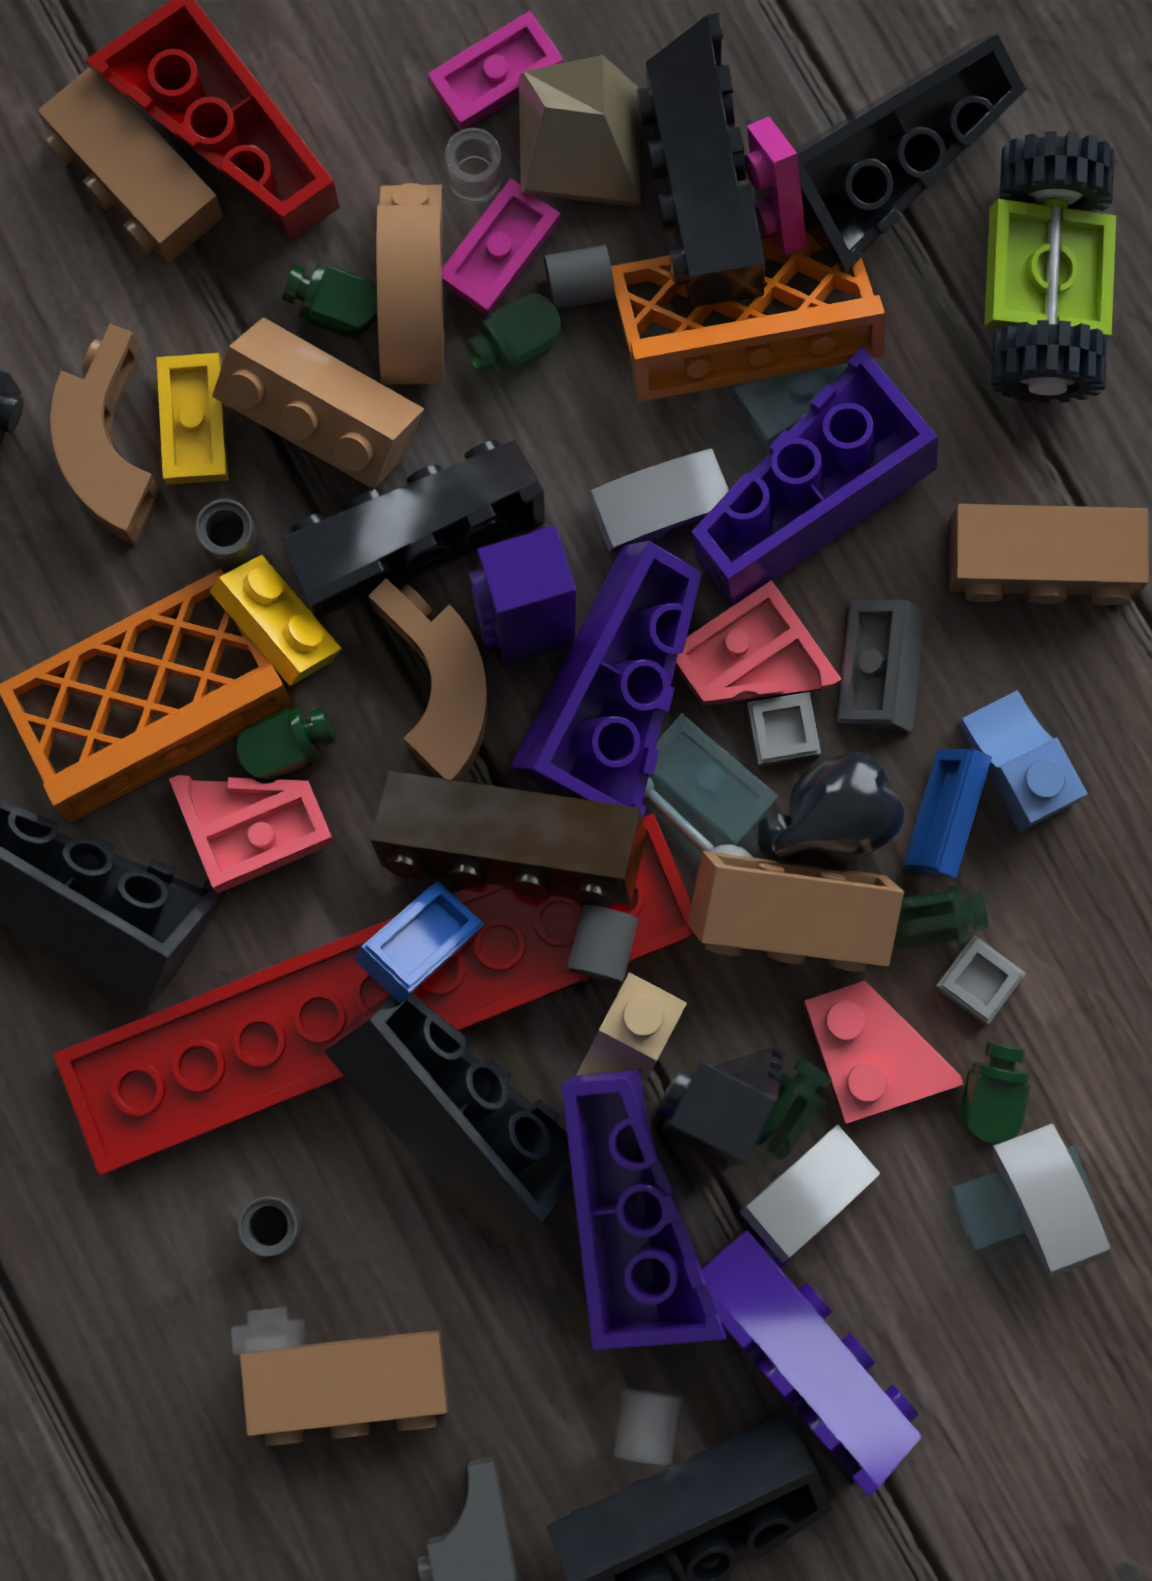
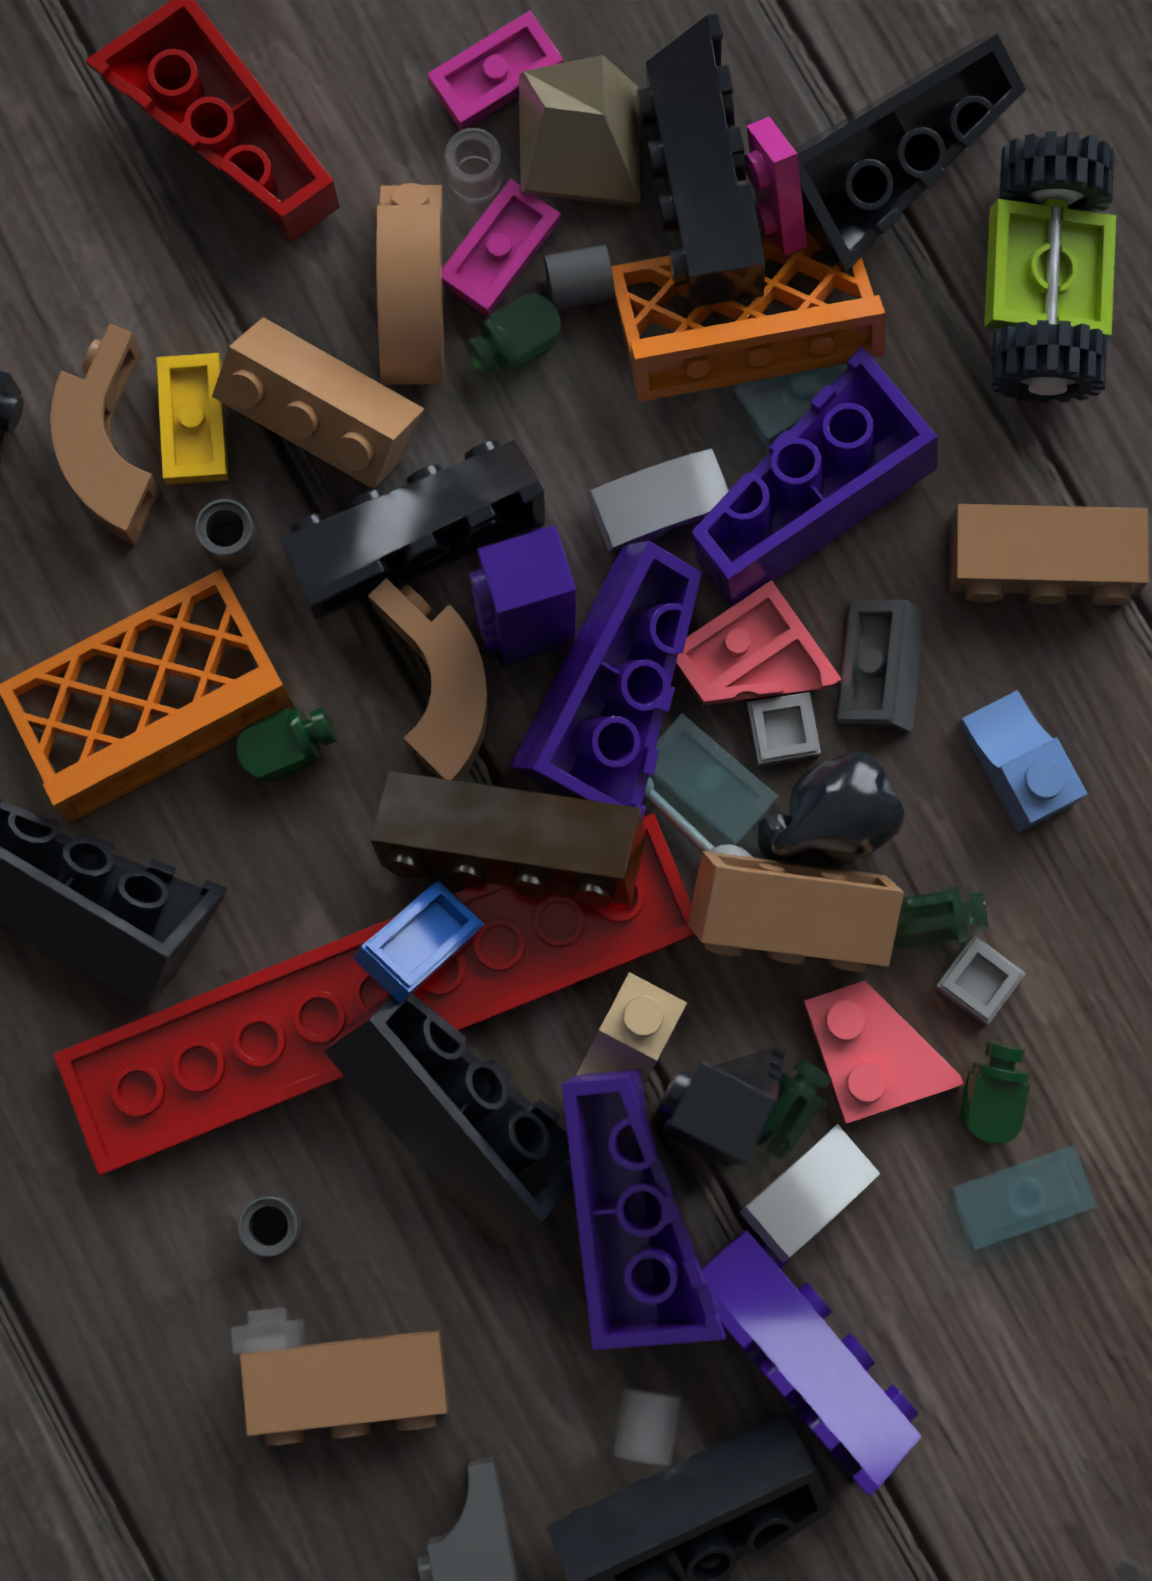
(129, 166): medium nougat brick -> none
(250, 825): coral wing -> none
(275, 620): yellow plate -> none
(333, 299): dark green arm -> none
(603, 943): dark grey beam -> none
(947, 813): blue tile -> none
(1052, 1200): light grey slope -> none

